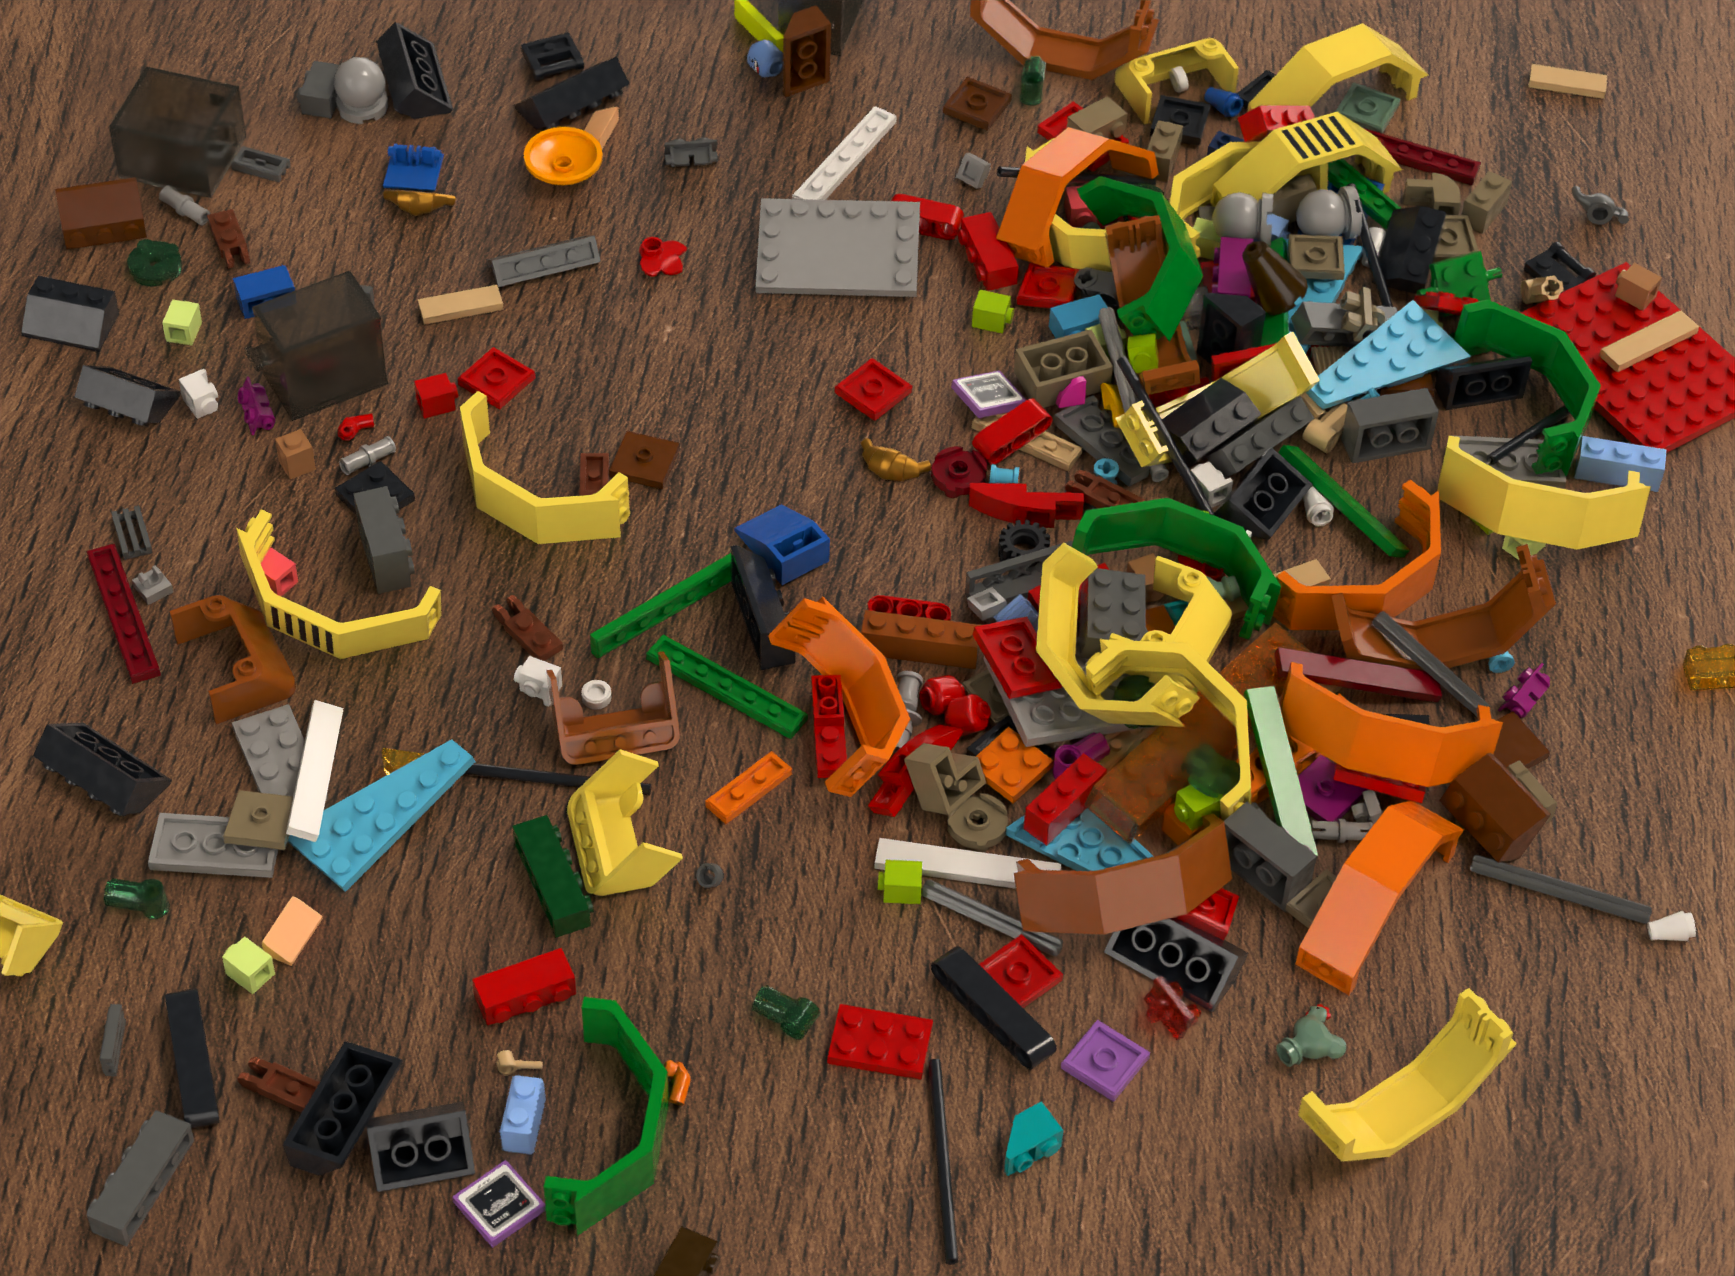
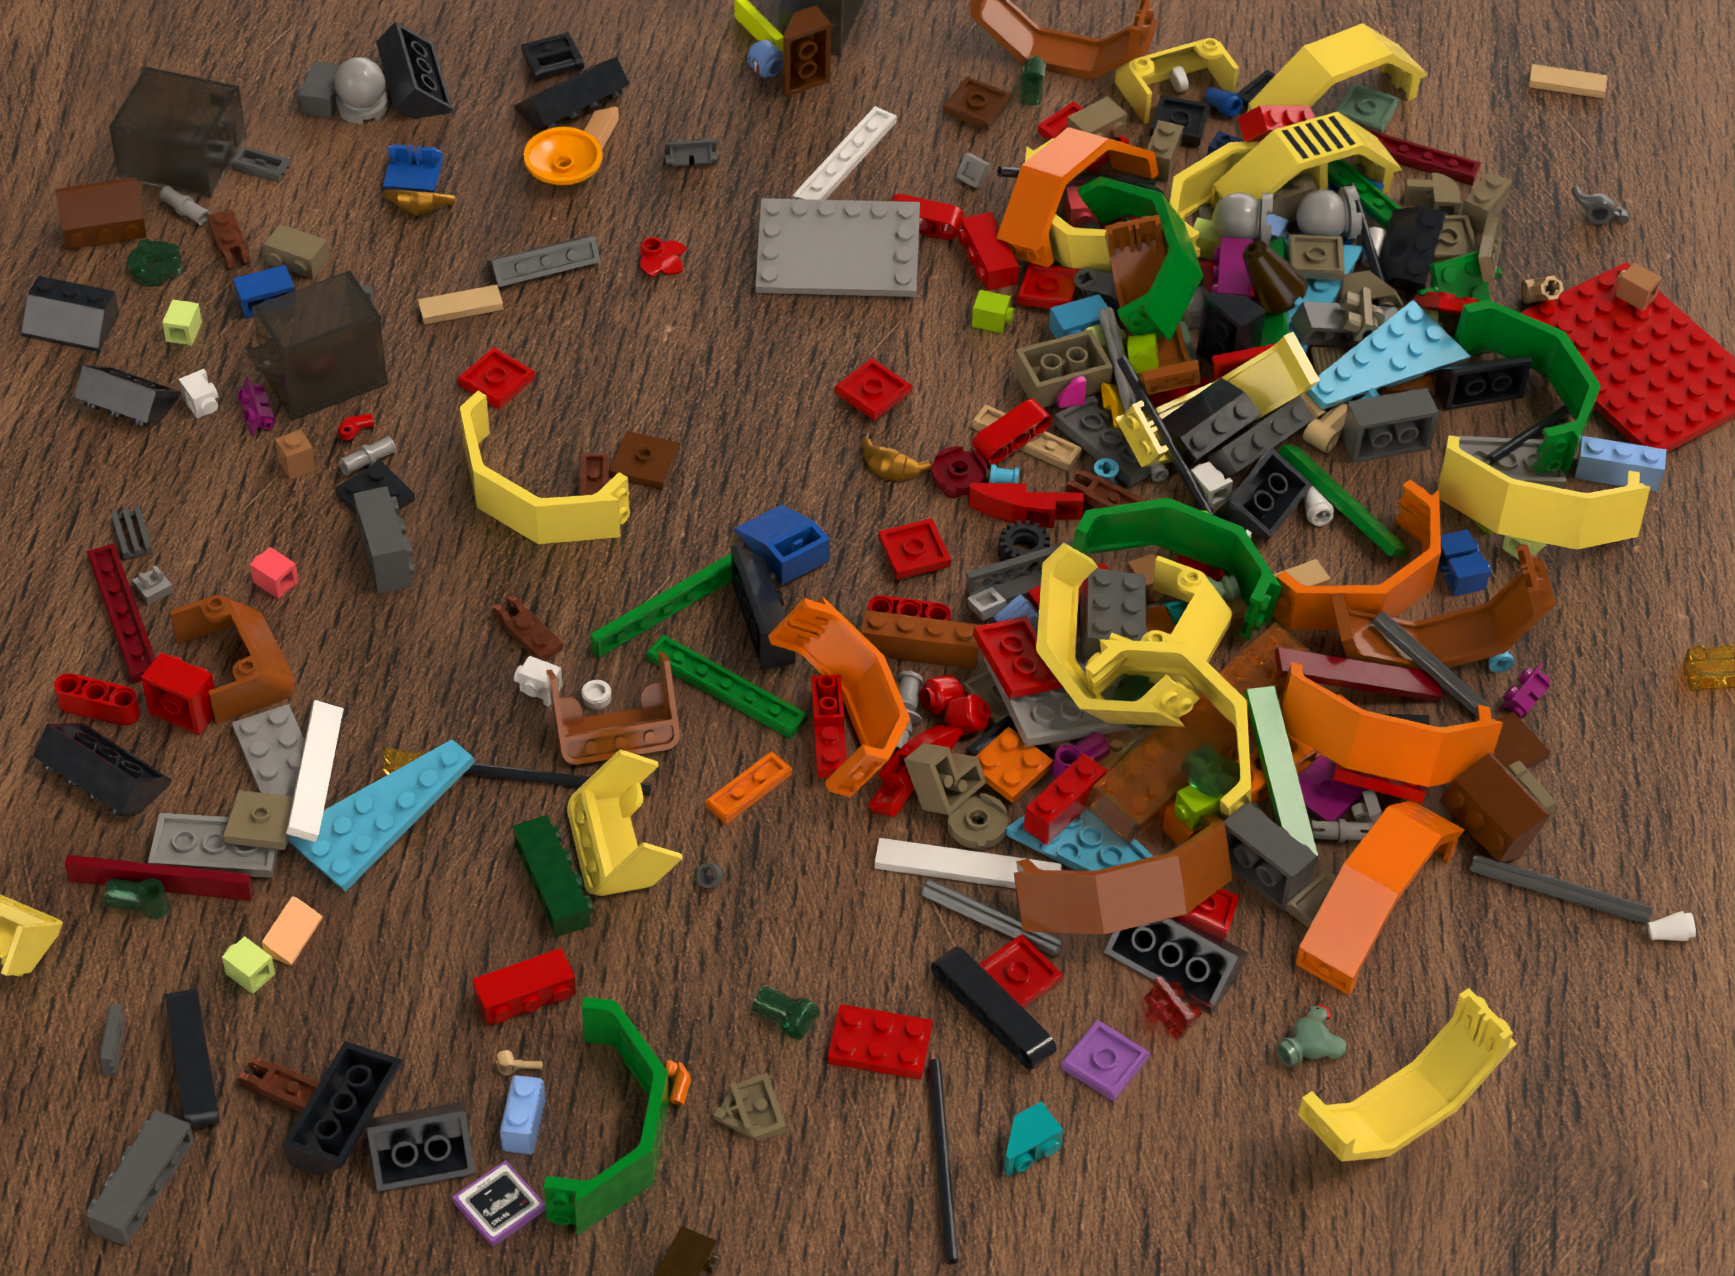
(97, 699): none -> red beam
(174, 878): none -> dark red tile
(178, 692): none -> red brick
(297, 250): none -> dark tan brick
(321, 632): light yellow panel -> none
(435, 395): red brick -> none
(752, 1109): none -> dark tan slope
(901, 881): lime brick -> none
(914, 549): none -> red plate
(988, 393): tile -> none
(1381, 292): none -> dark tan slope
(1464, 559): none -> blue piece
(1490, 249): none -> dark tan tile
(1545, 265): black plate -> none
(1649, 341): tan tile -> none

